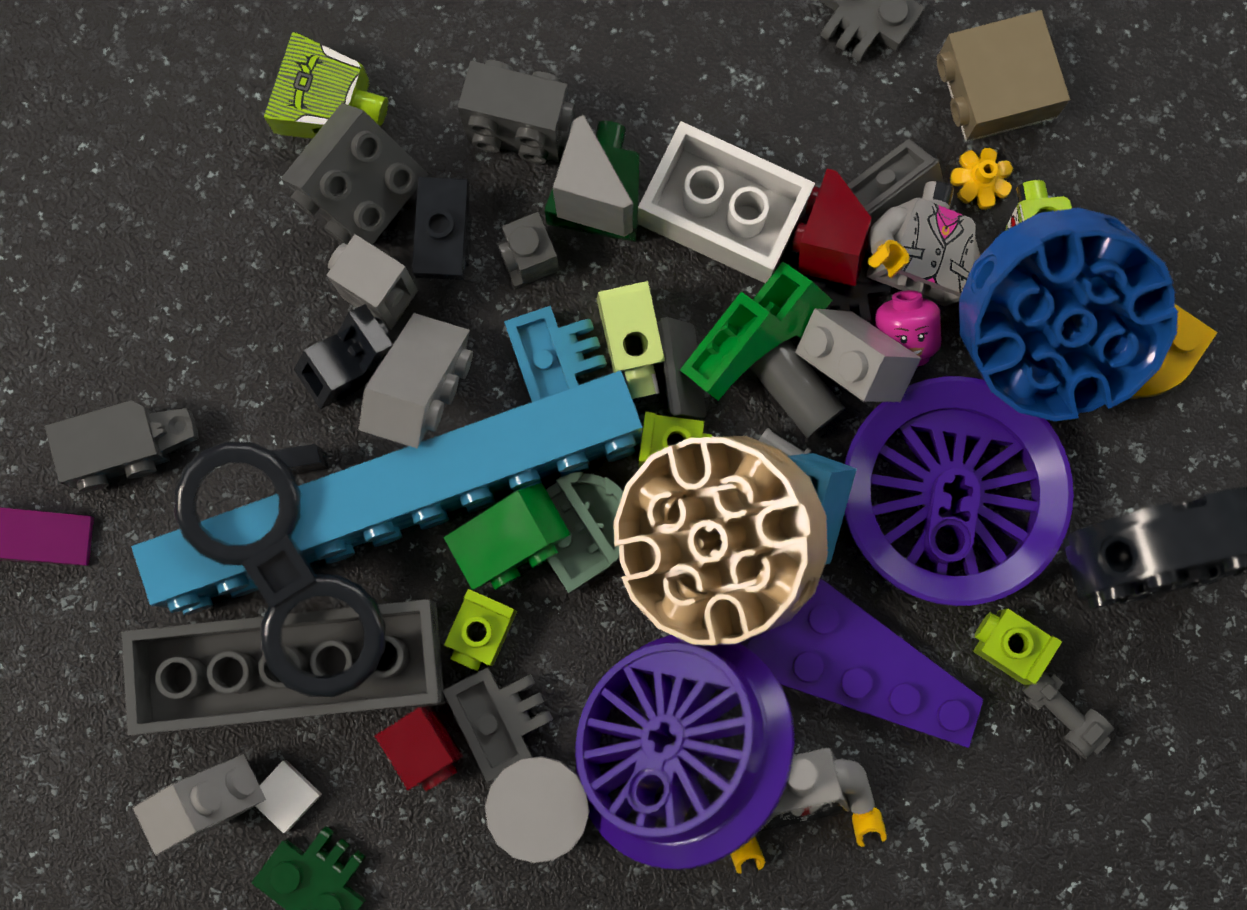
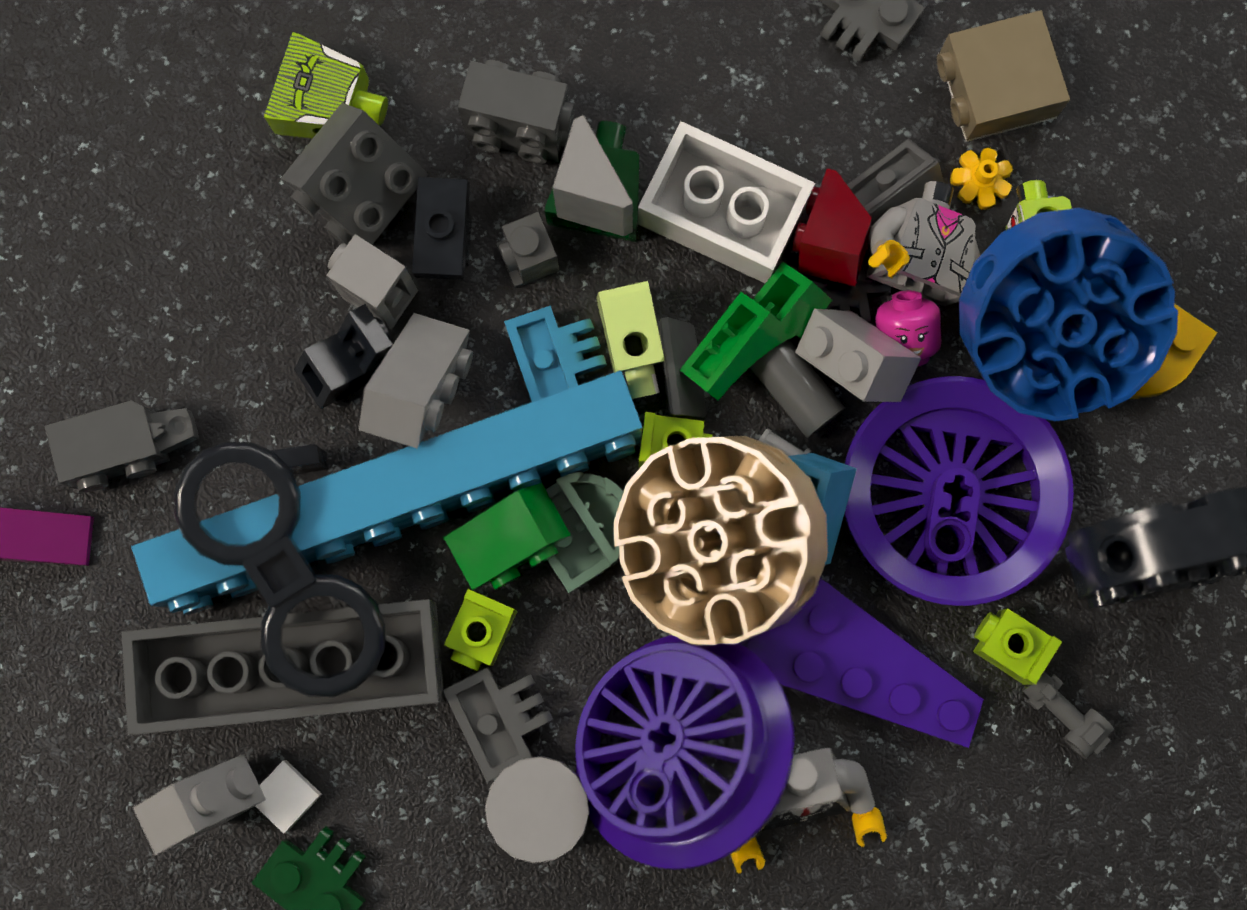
(420, 749): dark red brick -> none

